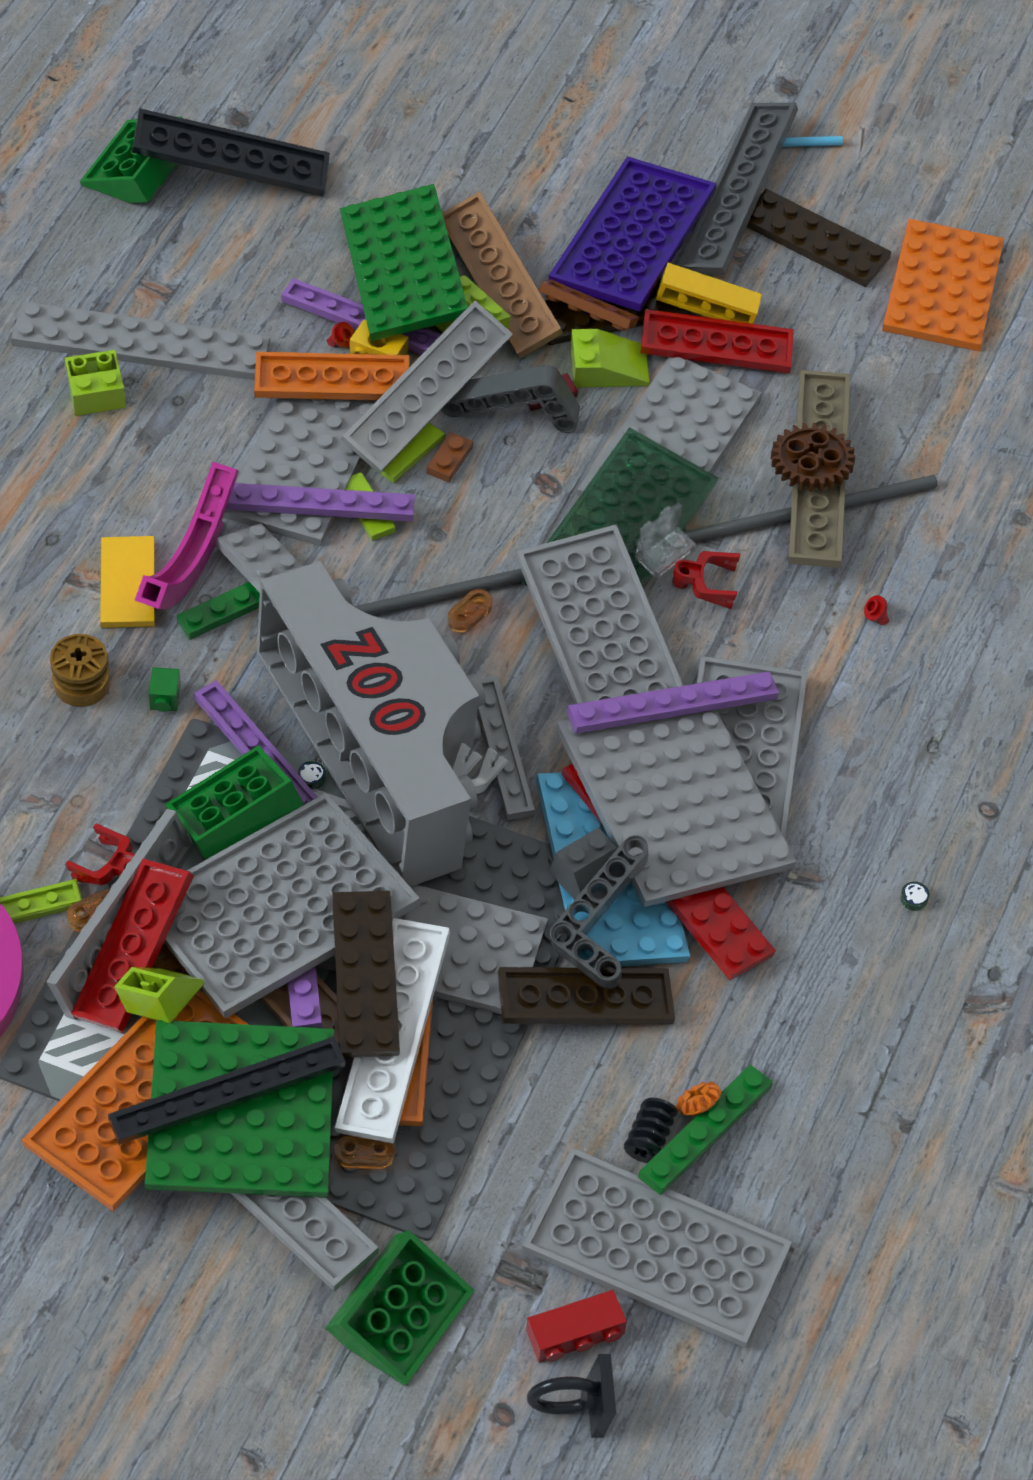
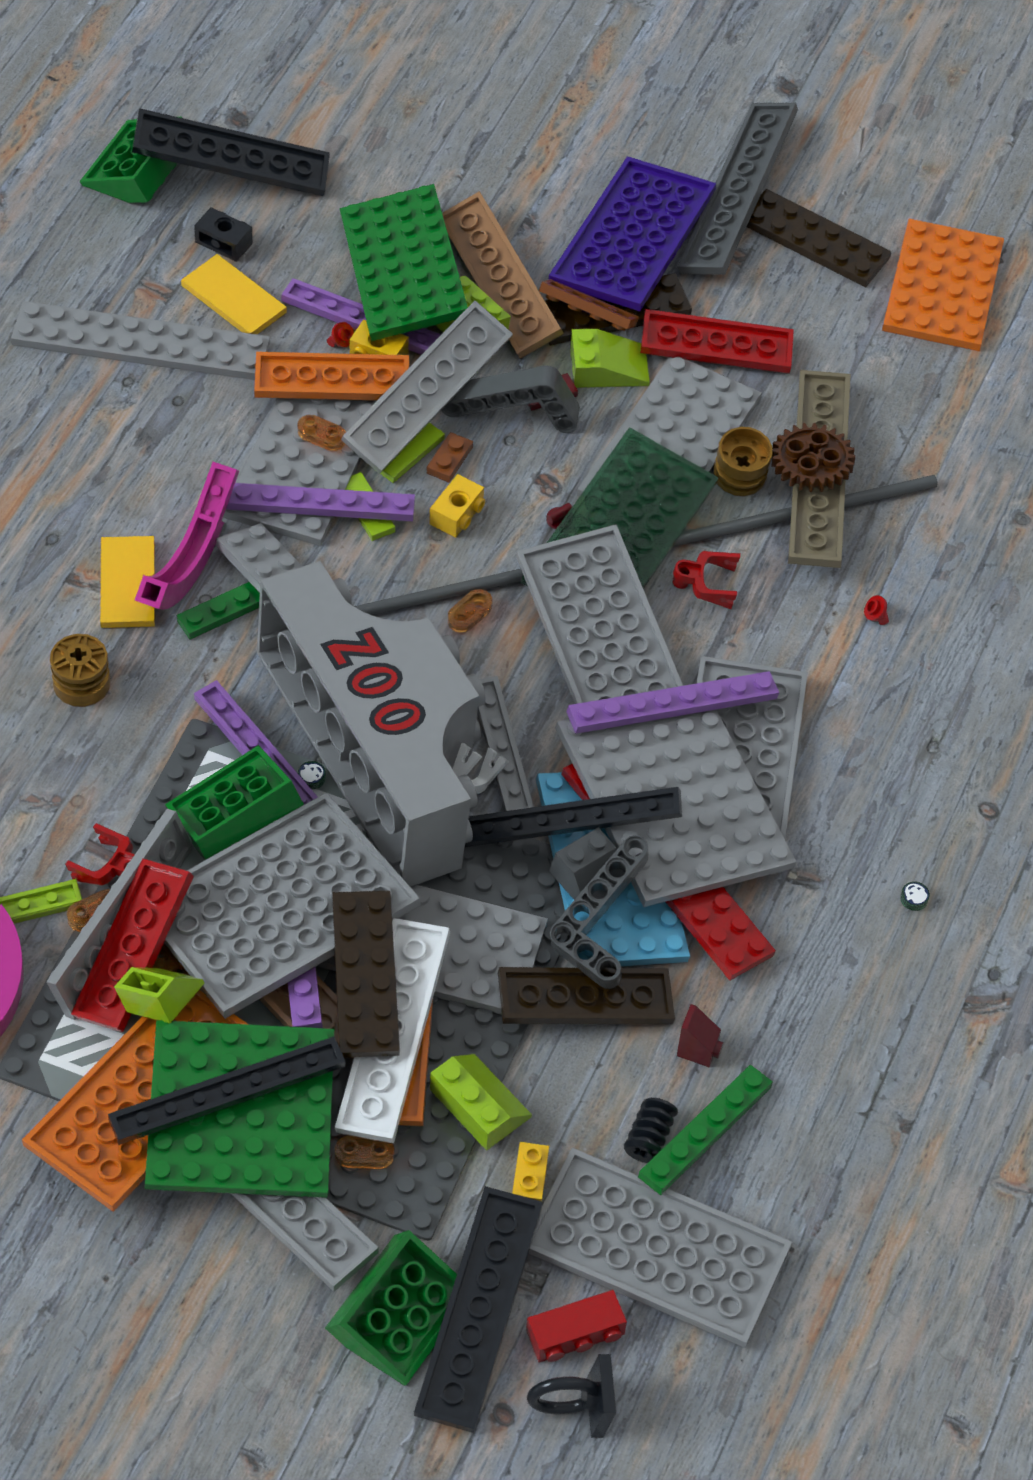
(95, 382): lime slope -> none
(164, 689): green brick -> none
(223, 234): none -> black brick
(233, 296): none -> yellow tile
(319, 431): none -> clear orange plate
(457, 506): none -> yellow brick
(477, 1099): none -> lime slope
(478, 1309): none -> black plate
(531, 1170): none -> yellow brick
(557, 514): none -> dark red plate
(576, 816): none -> black plate
(663, 542): clear bracket -> none
(698, 1098): orange gear -> none
(699, 1038): none -> dark red slope
(707, 295): yellow brick -> none
(743, 461): none -> pearl gold wheel
(813, 141): medium azure bar -> none

